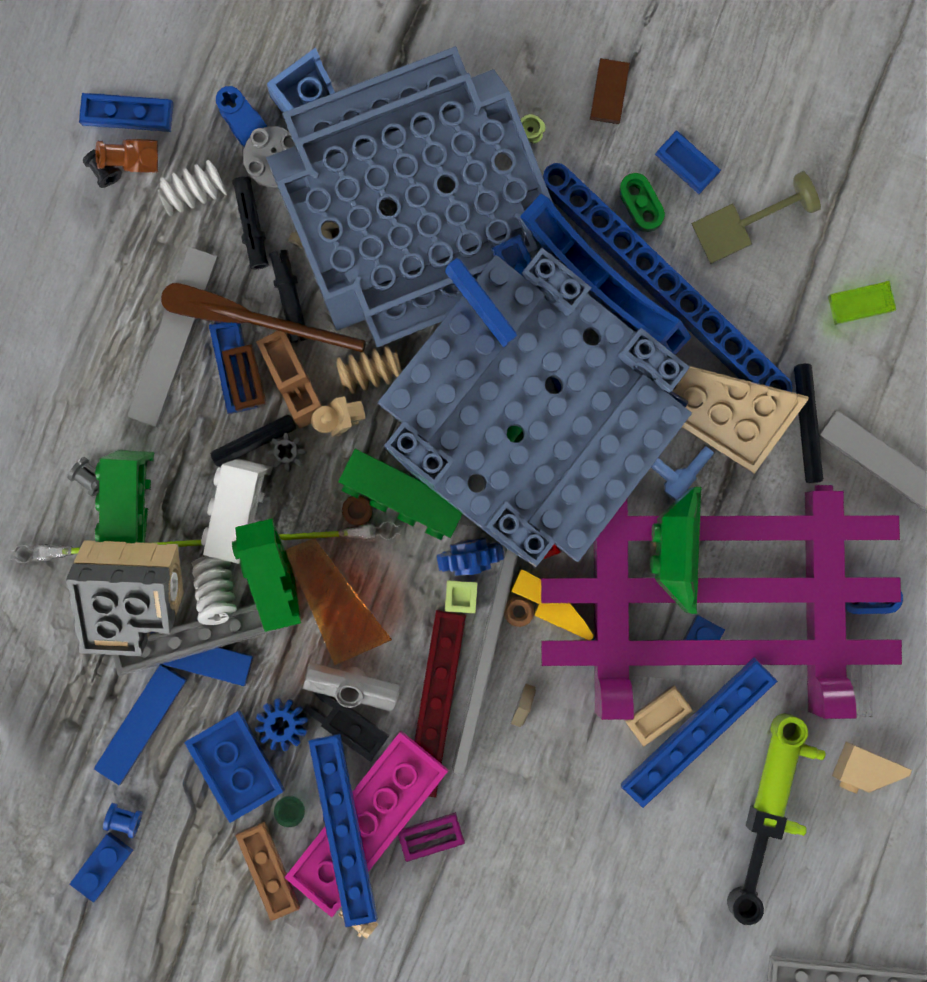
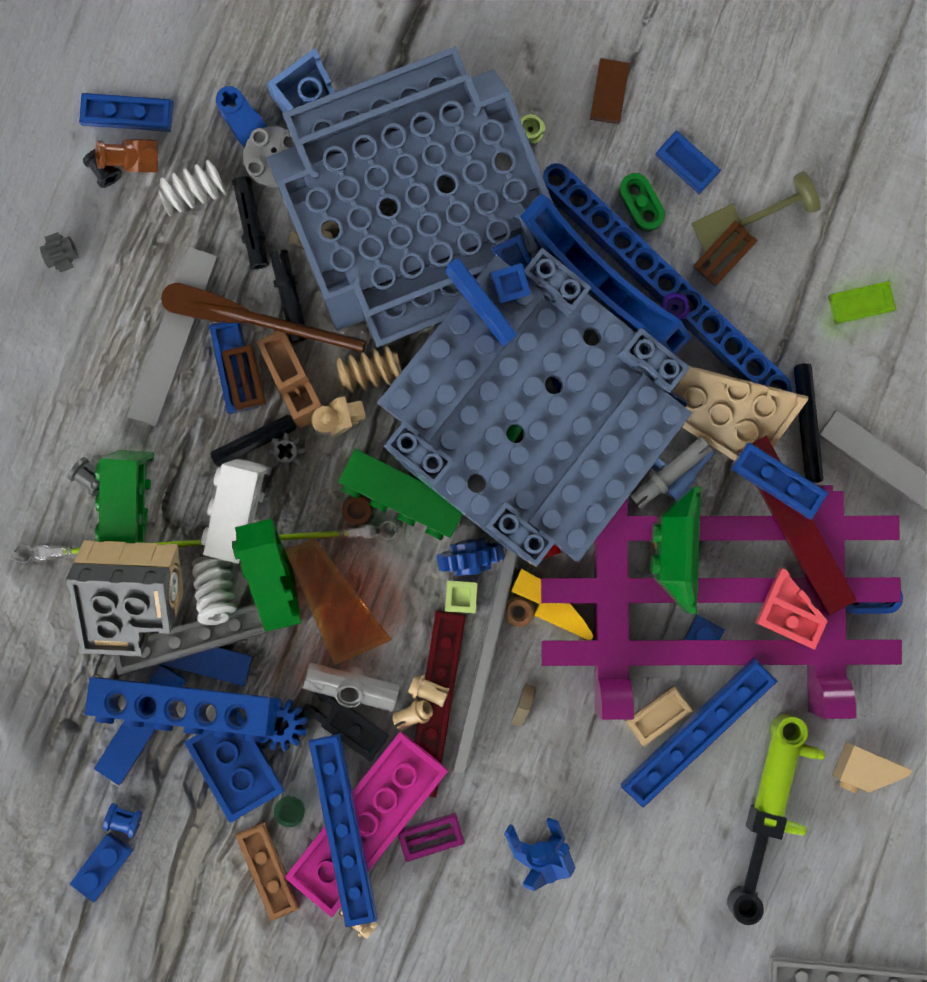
(59, 252): none -> dark grey gear
(105, 692): none -> blue brick
(418, 712): none -> tan pin
(428, 690): none -> tan pin
(510, 283): none -> blue plate
(547, 860): none -> blue piece
(670, 473): none -> light grey pin
(679, 300): none -> dark purple plate
(743, 234): none -> reddish brown tile
(779, 480): none -> blue tile
(791, 613): none -> coral wing
(808, 548): none -> dark red tile

